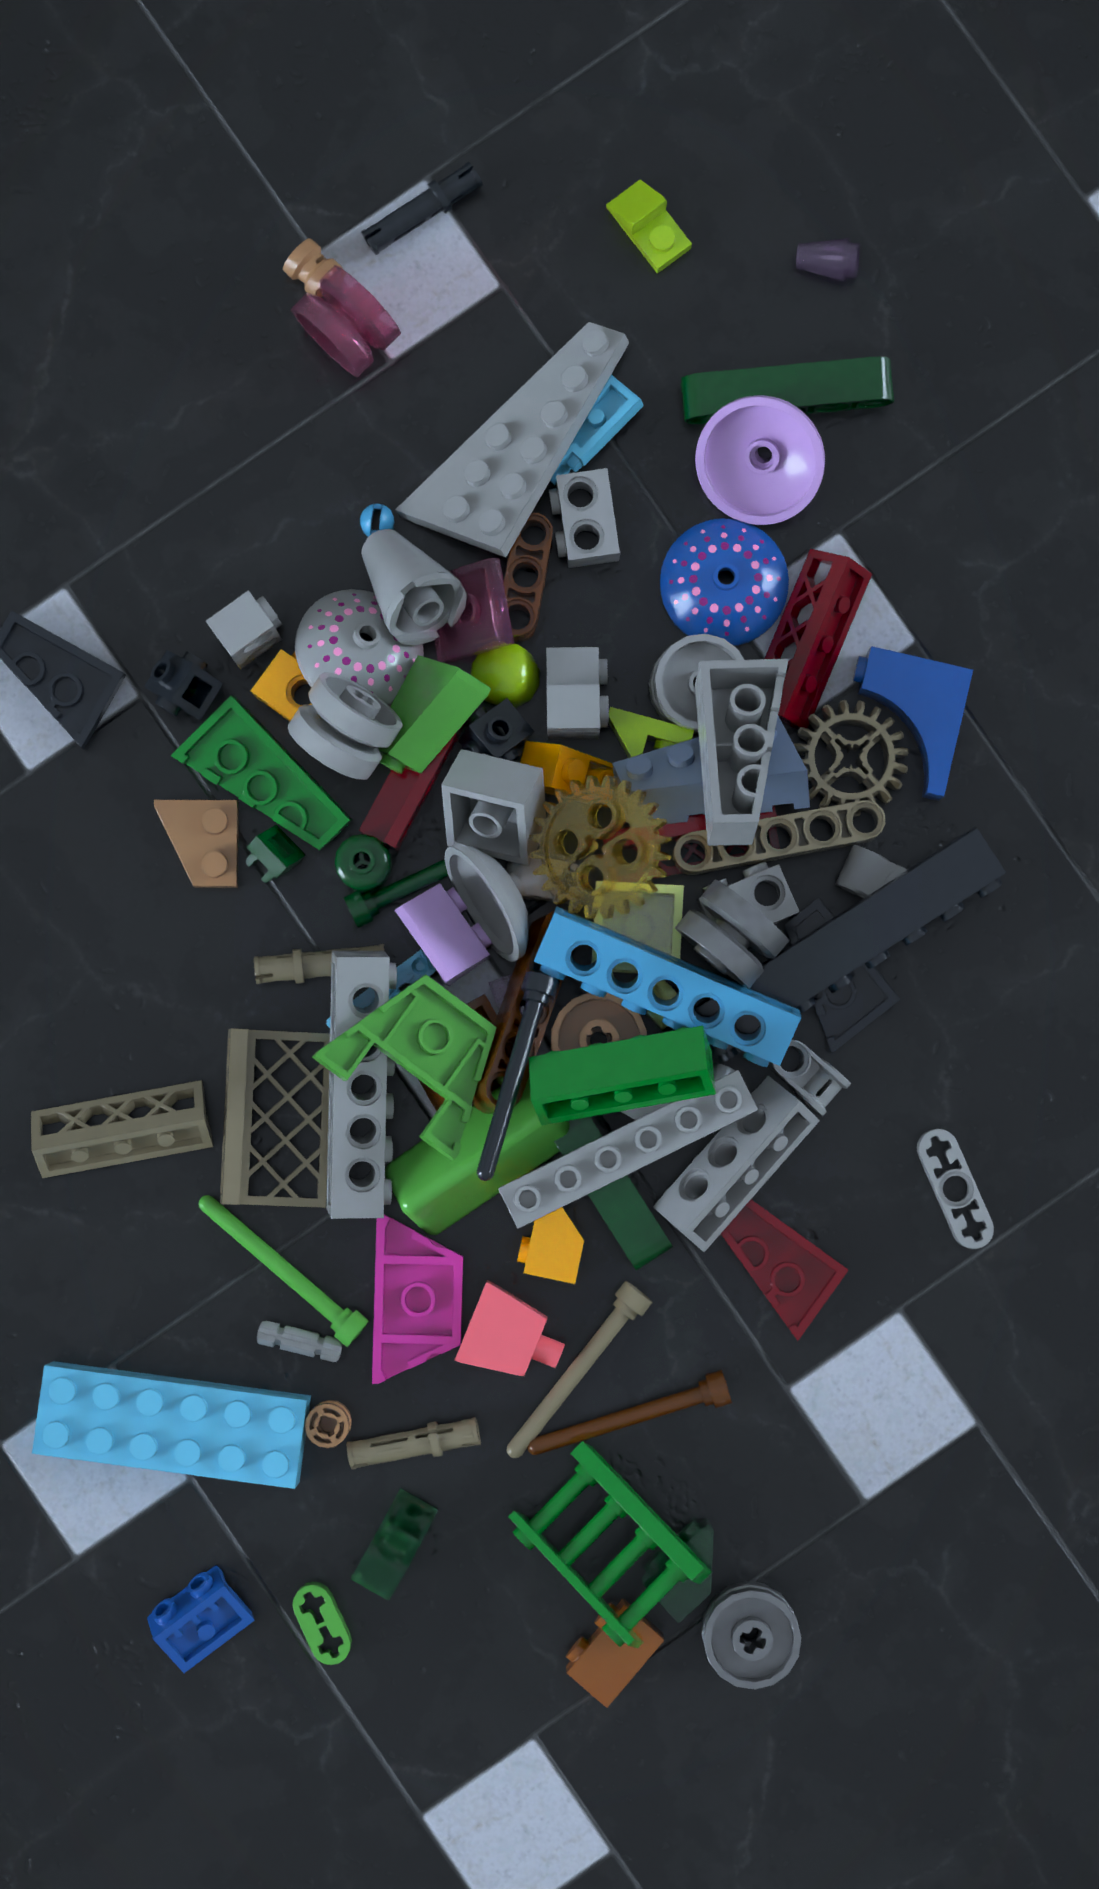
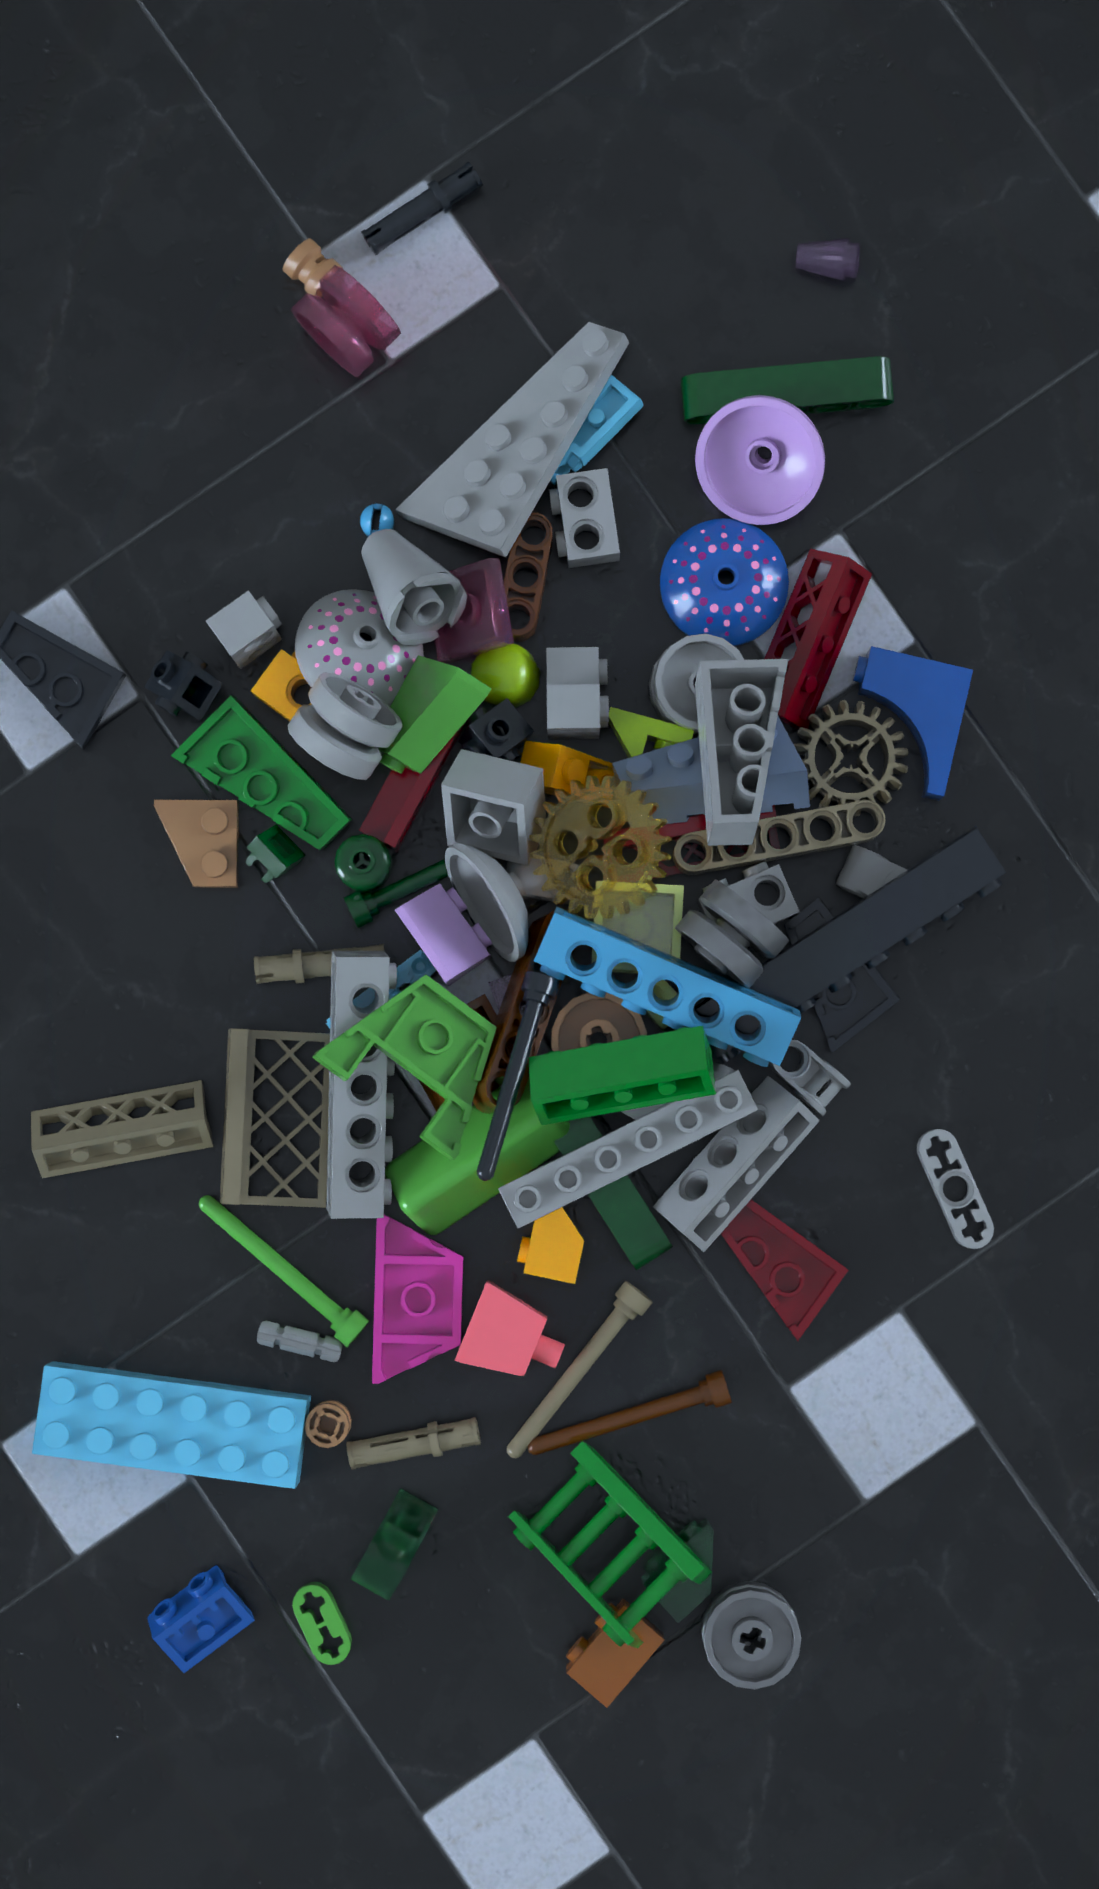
(649, 226): lime slope -> none

